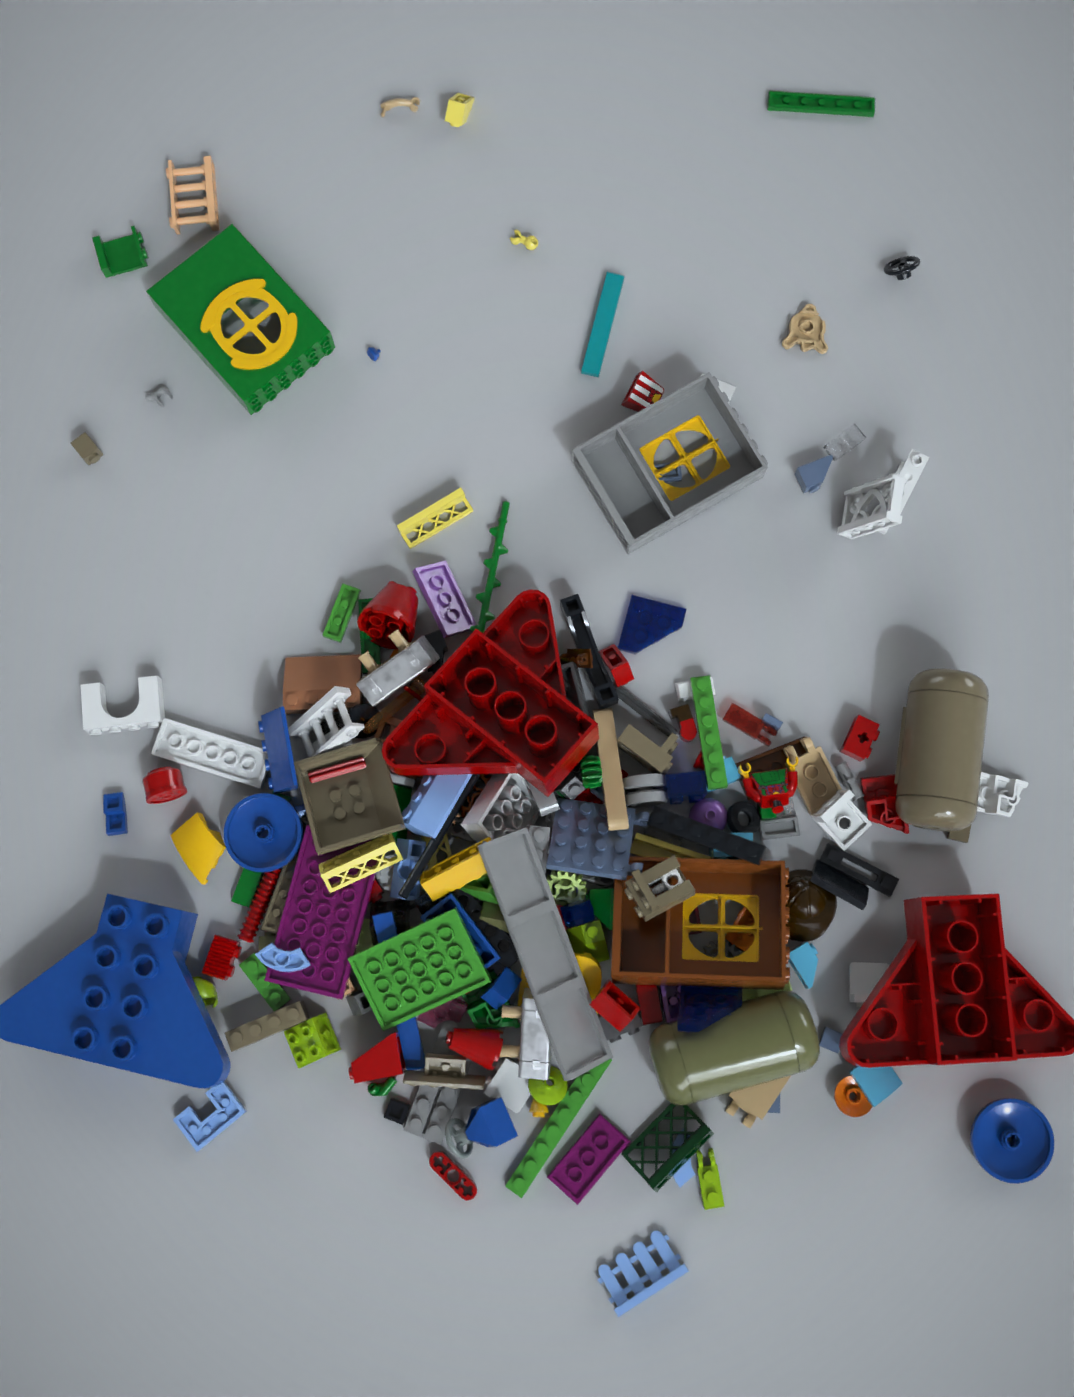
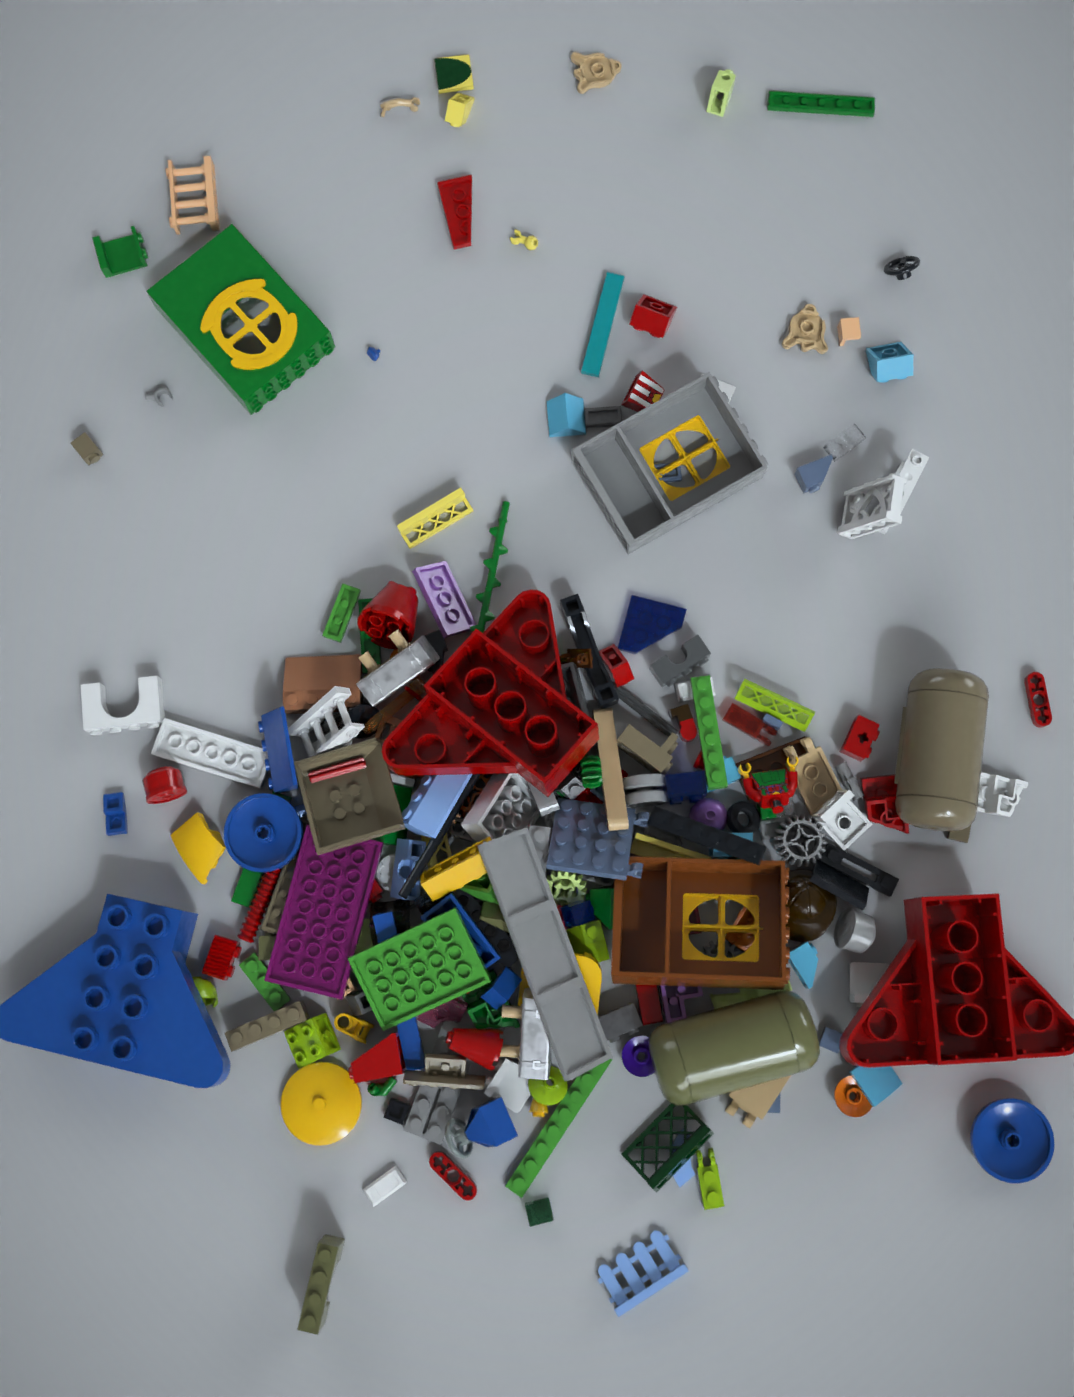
(202, 1132): light blue plate -> none
(283, 960): light blue tile -> none
(315, 1303): none -> olive arch
(321, 1103): none -> yellow dish
(354, 858): light yellow fence -> none
(354, 1027): none -> yellow piece
(384, 1185): none -> white tile
(454, 74): none -> dark green tile
(457, 206): none -> red wing
(539, 1211): none -> clear green panel
(566, 416): none -> medium azure slope
(588, 1159): magenta tile -> none
(594, 70): none -> tan tile
(602, 416): none -> flat silver tile
(614, 1006): red slope -> none
(630, 1060): none -> dark purple dish
(646, 903): dark tan brick -> none
(652, 316): none -> red slope
(695, 654): none -> dark grey arch
(706, 1005): clear blue plate -> none
(723, 84): none -> yellowish green torso
(772, 707): none -> lime fence
(801, 847): none -> light grey gear
(848, 330): none -> light nougat panel
(854, 931): none -> light grey wheel
(890, 362): none -> medium azure slope
(1046, 712): none -> red beam

